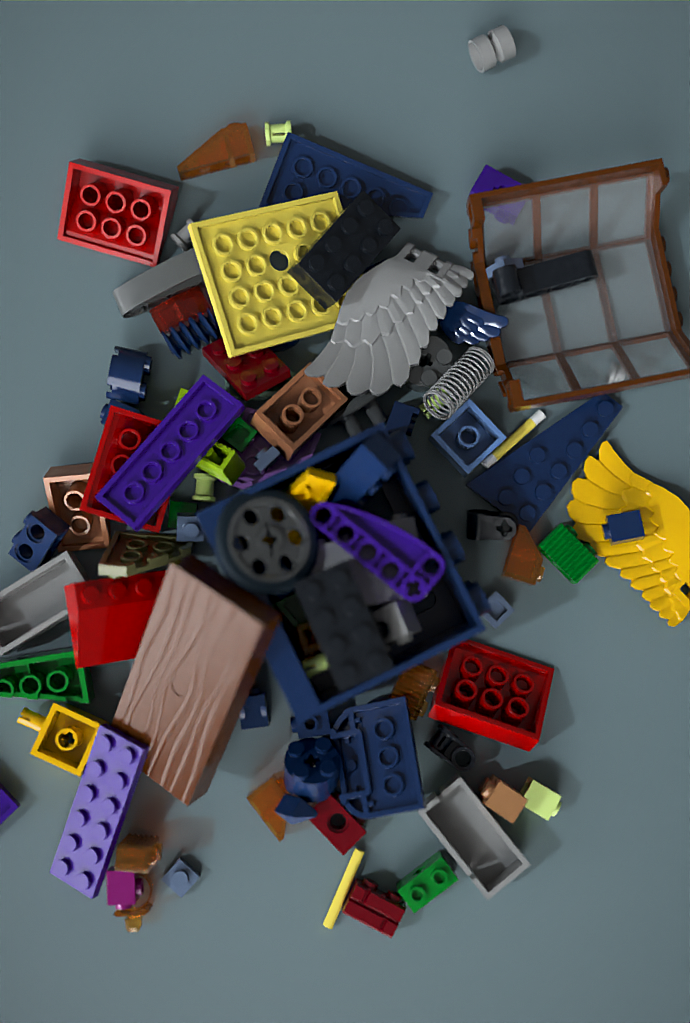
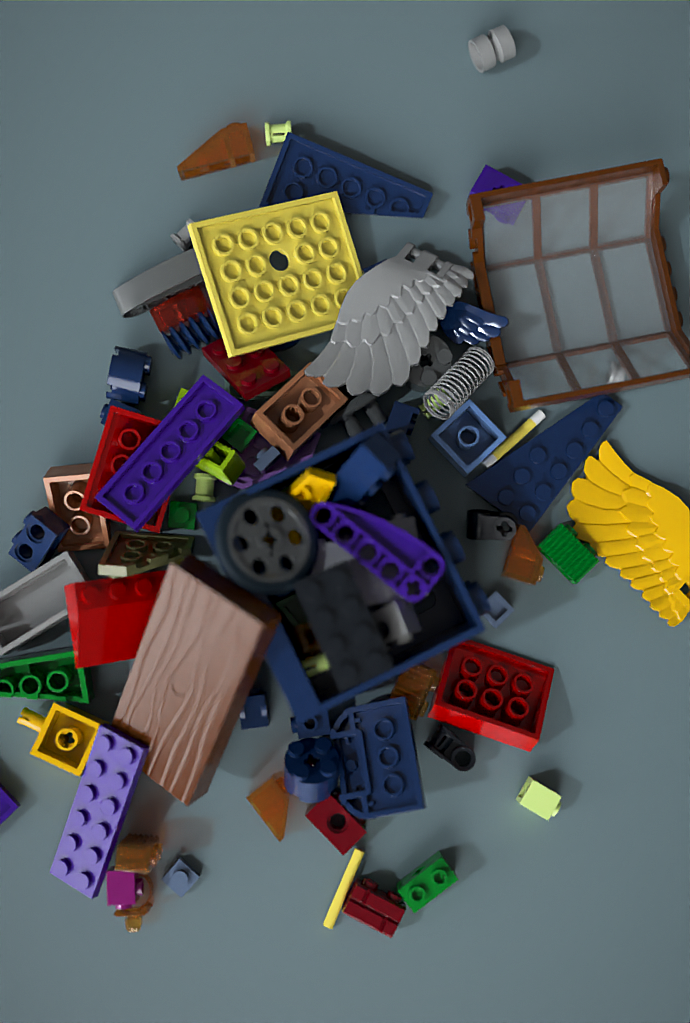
(116, 212): red slope -> none
(188, 528): sand blue plate -> none
(295, 809): dark blue slope -> none
(344, 250): black brick -> none
(473, 836): light grey piece -> none
(501, 797): medium nougat piece -> none
(502, 261): sand blue plate -> none
(544, 277): black beam -> none
(623, 527): dark blue brick -> none

